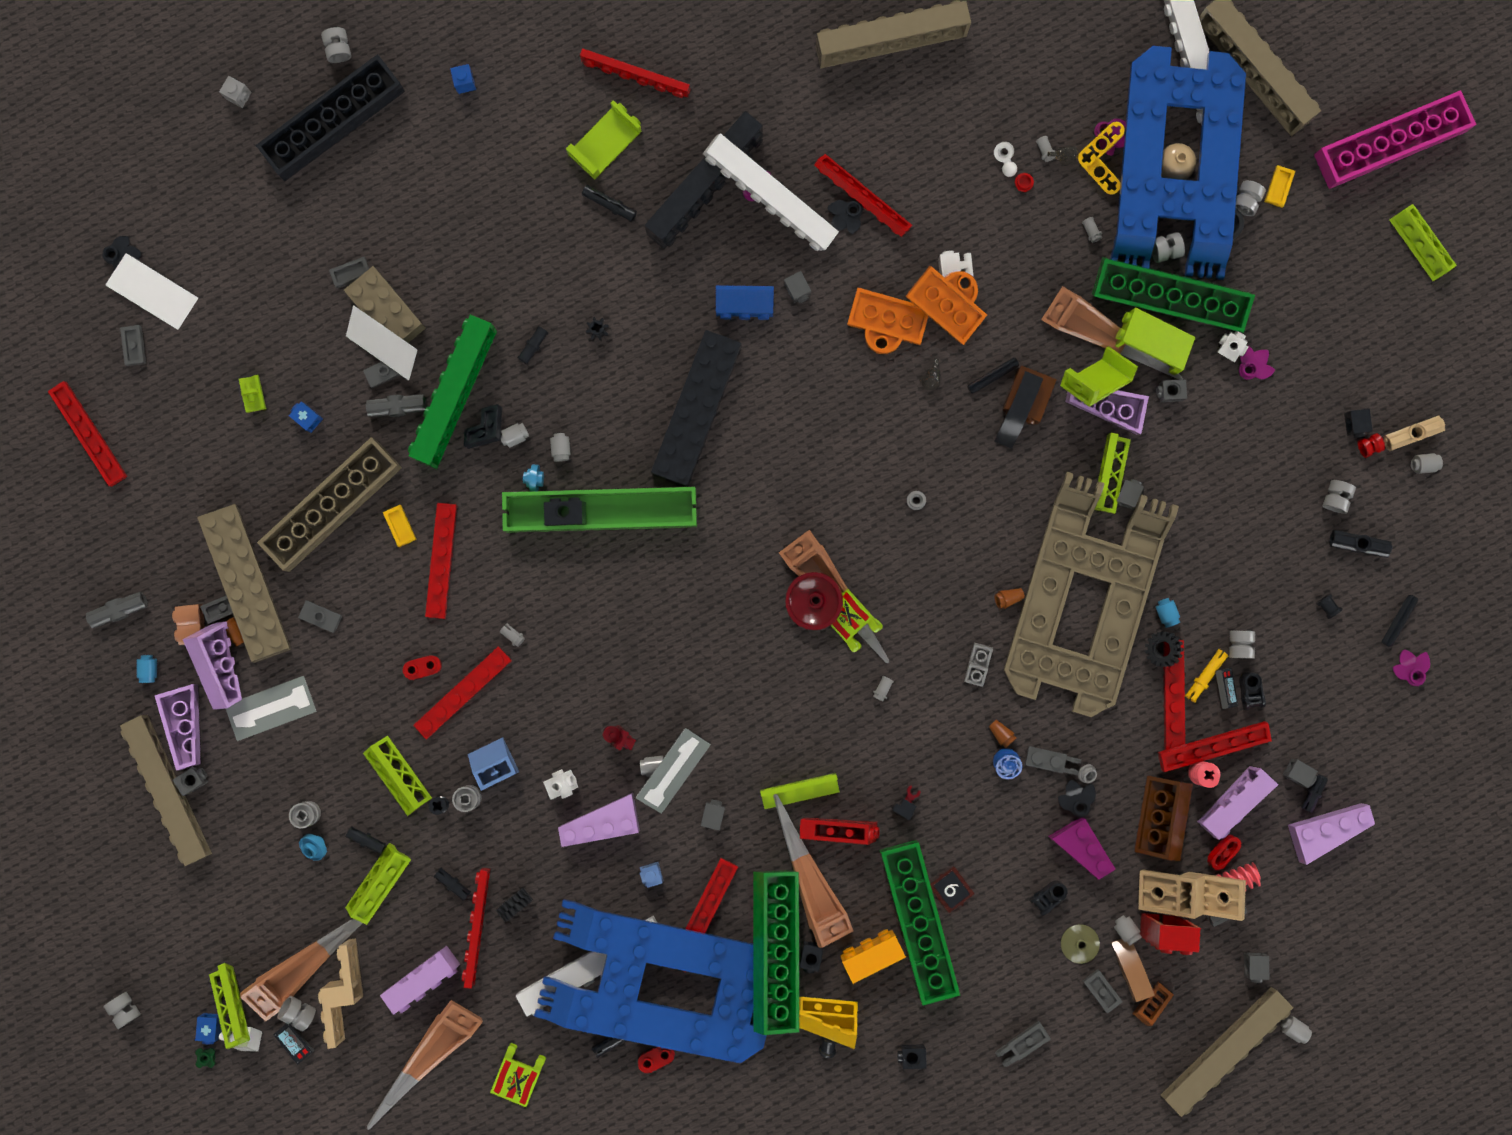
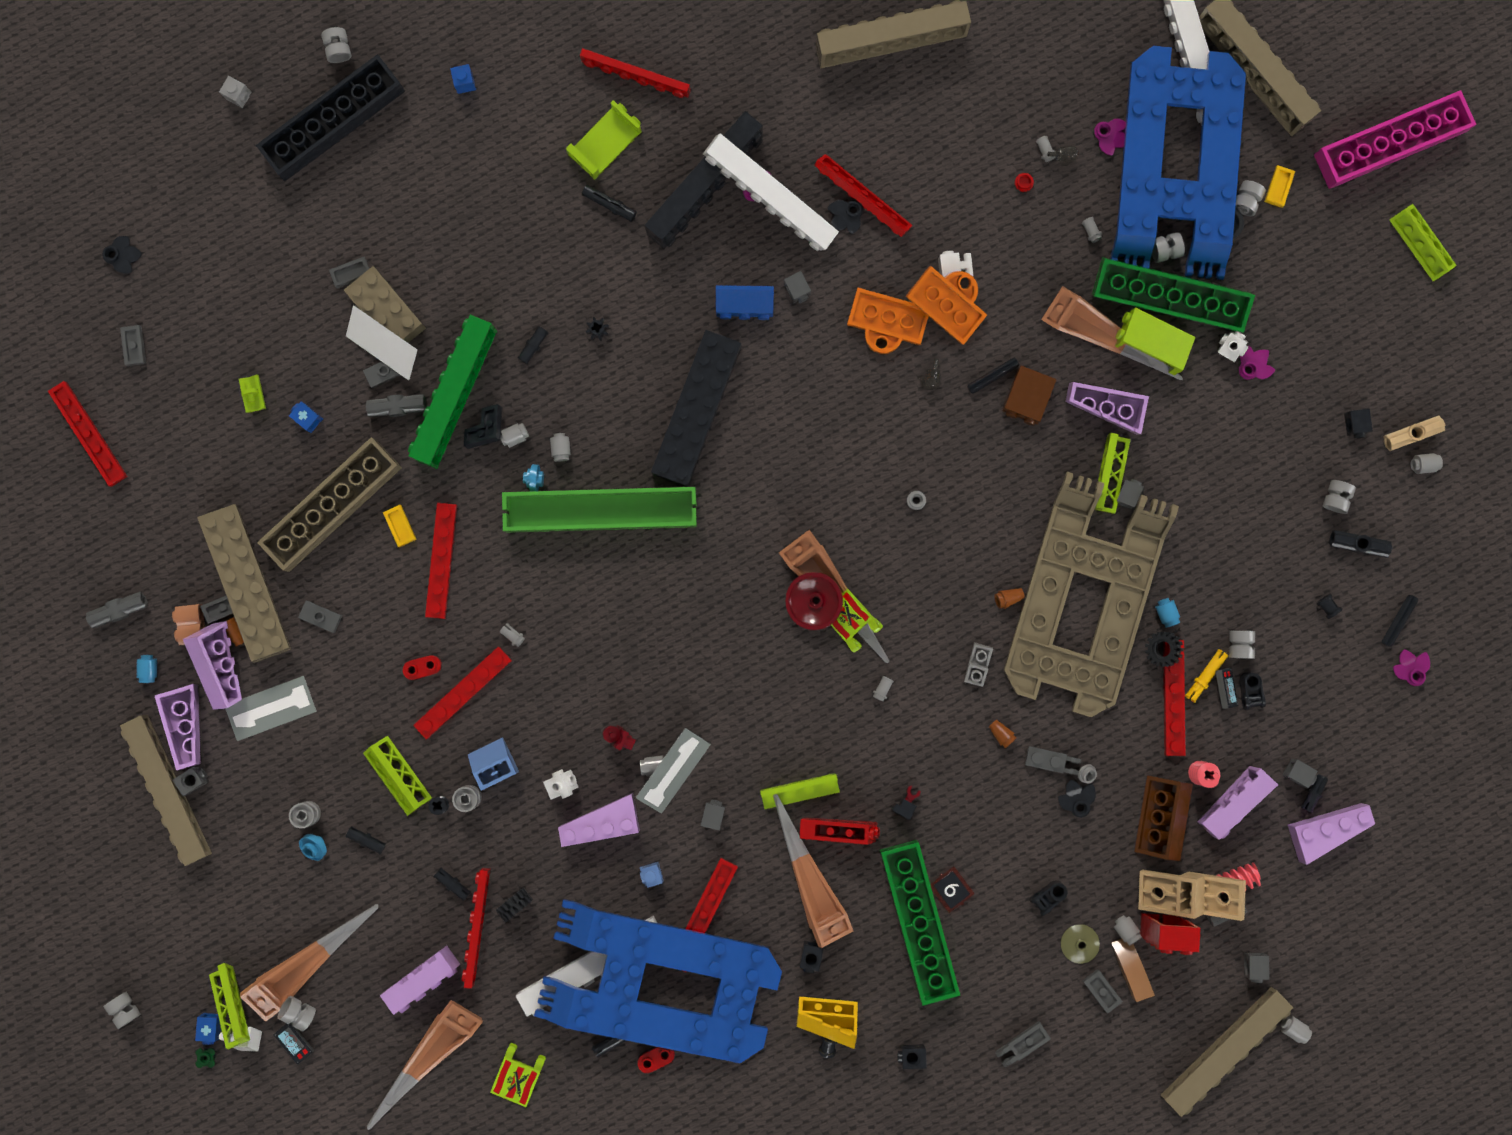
(151, 291): white sticker -> none
(340, 993): tan bracket -> none
(377, 884): lime fence -> none
(553, 510): black brick -> none
(775, 952): green brick -> none
(872, 955): light orange brick -> none
(1007, 763): blue wheel -> none
(1009, 168): white plate -> none
(1019, 409): black slope -> none
(1083, 846): magenta wedge -> none
(1096, 162): yellow beam -> none
(1100, 378): lime panel -> none
(1158, 1008): dark orange slope -> none
(1178, 162): tan cylinder -> none
(1179, 387): dark grey brick -> none
(1214, 746): red plate -> none
(1224, 852): red plate -> none
(1371, 445): red wheel -> none

